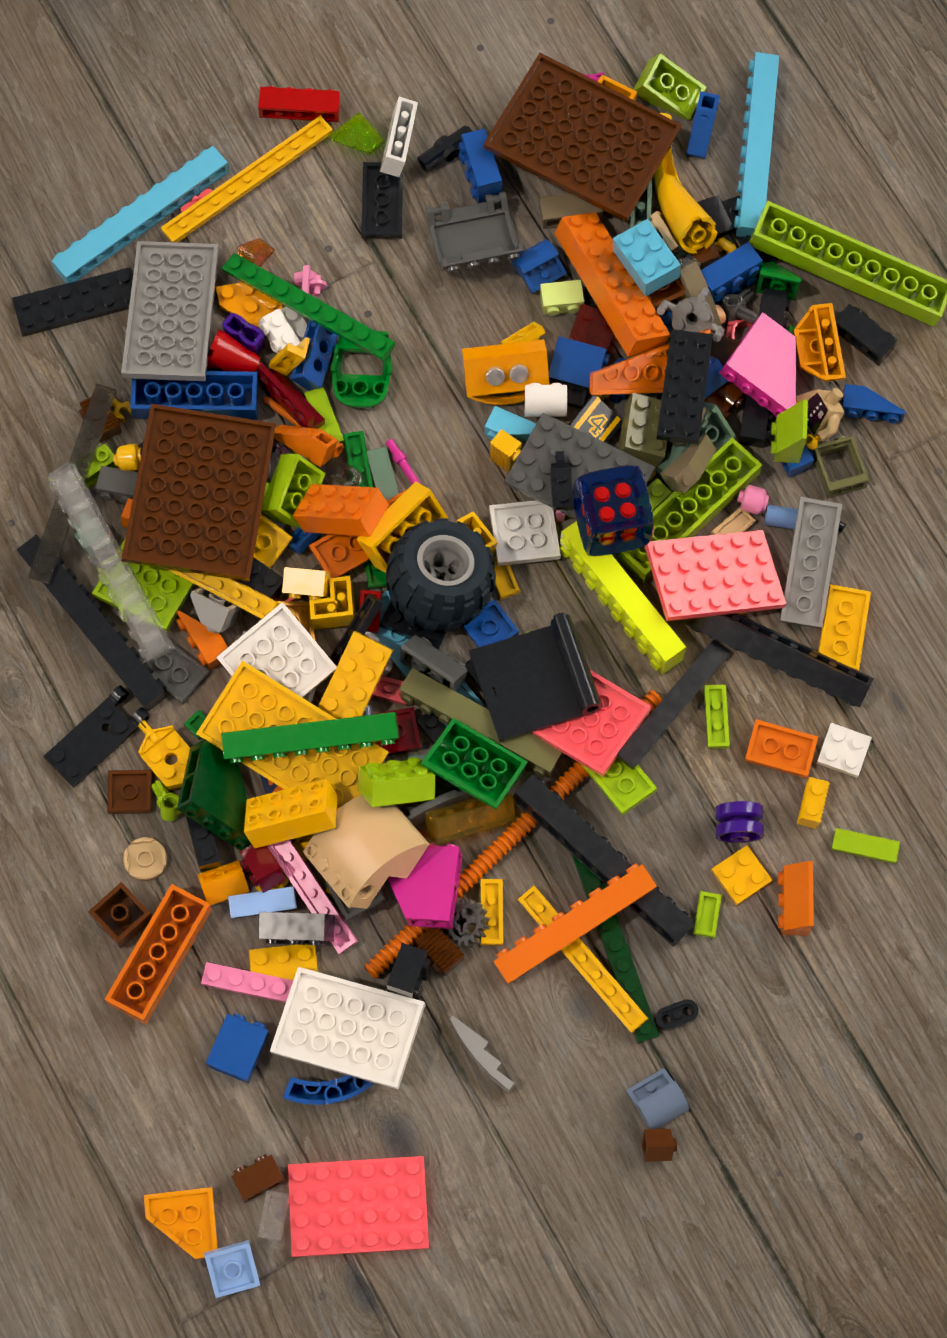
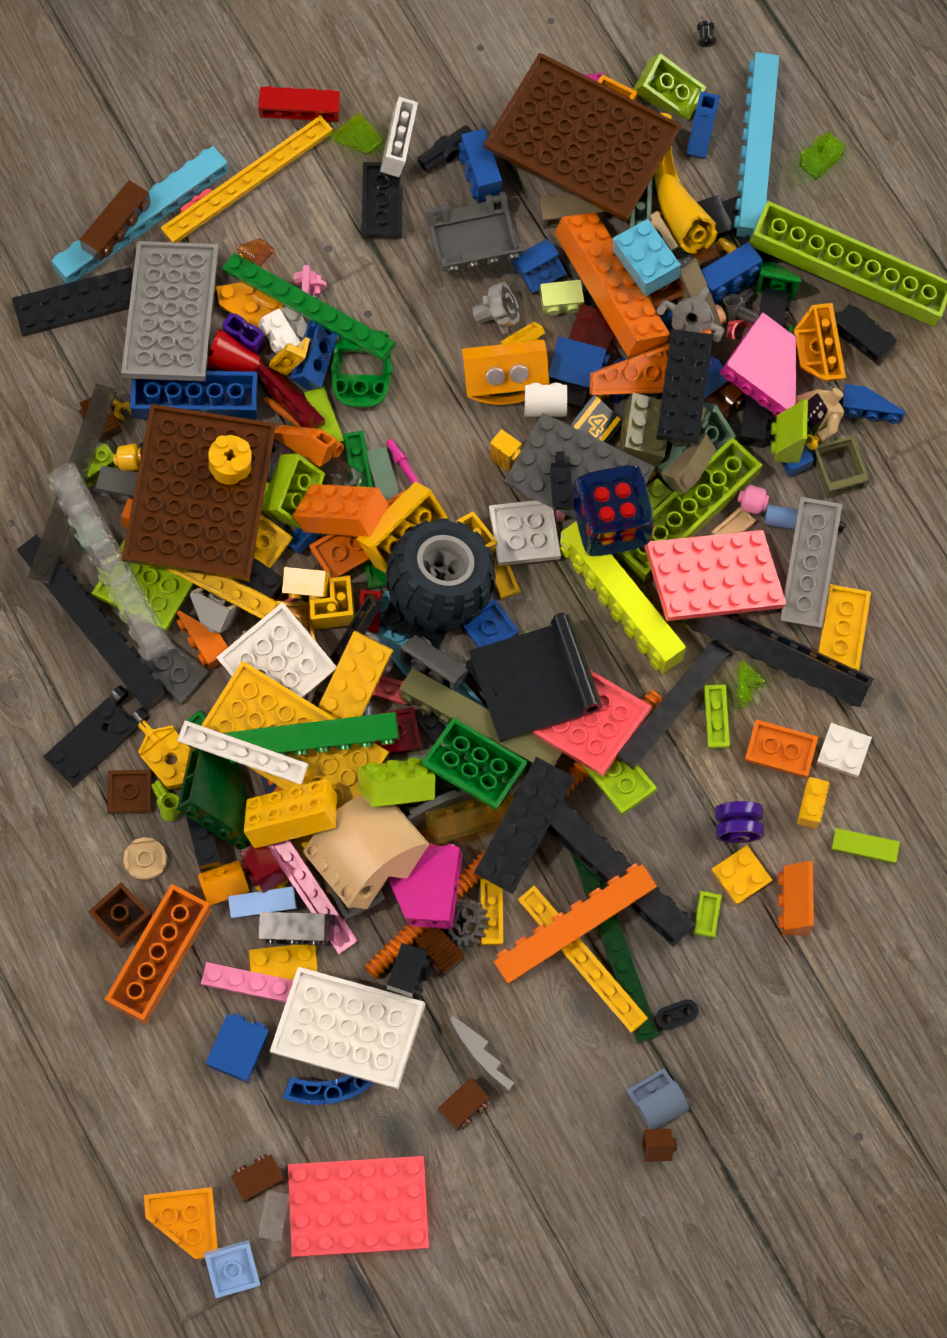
(115, 221): none -> reddish brown brick
(229, 448): none -> yellow brick
(243, 752): none -> white tile
(464, 1104): none -> reddish brown brick
(498, 305): none -> light grey piece
(512, 424): medium azure slope -> none
(524, 825): none -> black plate
(706, 33): none -> black bush
(746, 679): none -> clear neon green slope
(821, 155): none -> clear neon green brick

